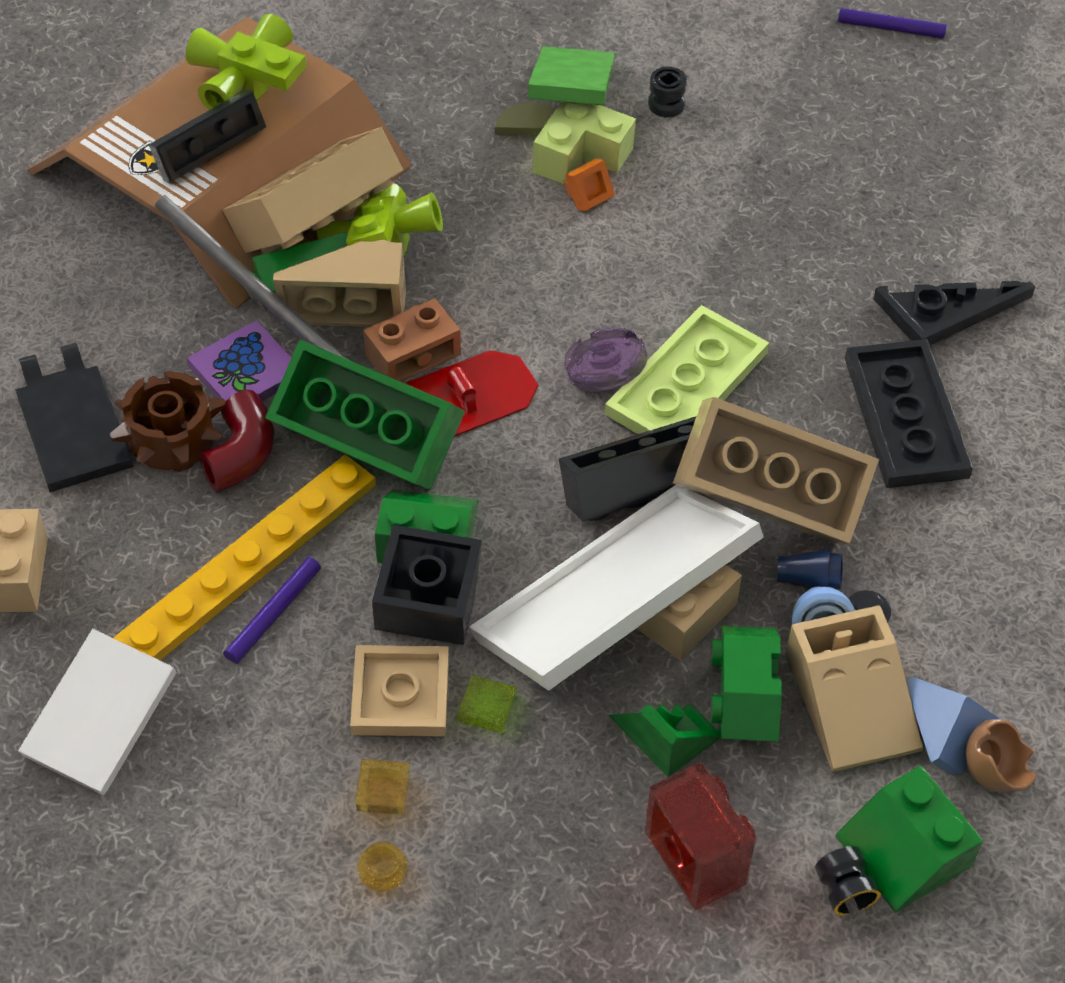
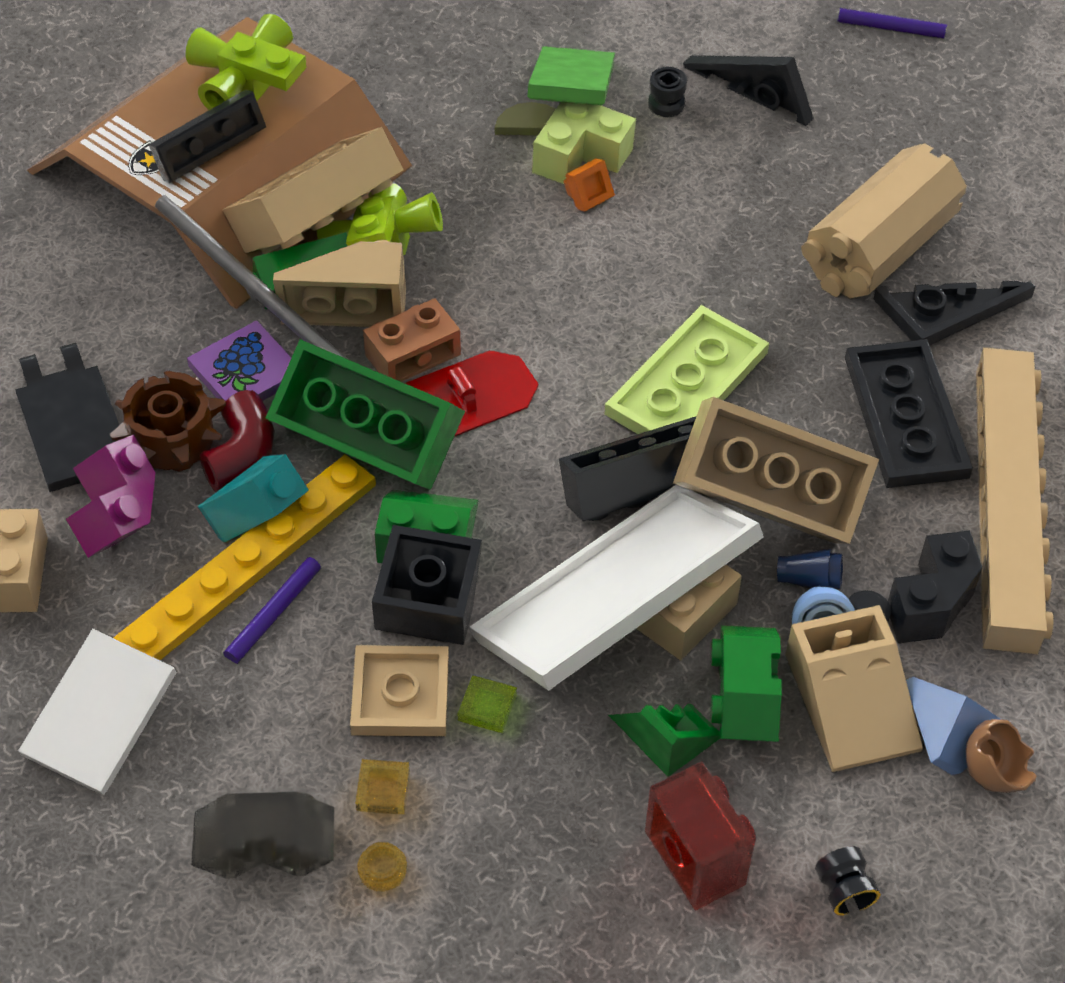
(120, 494): none -> magenta brick
(253, 497): none -> teal slope
(266, 828): none -> clear smoke brick
(606, 359): clear purple tile -> none
(759, 78): none -> black wing
(884, 222): none -> tan brick
(911, 838): green slope -> none
(930, 602): none -> black brick
(1010, 503): none -> tan brick

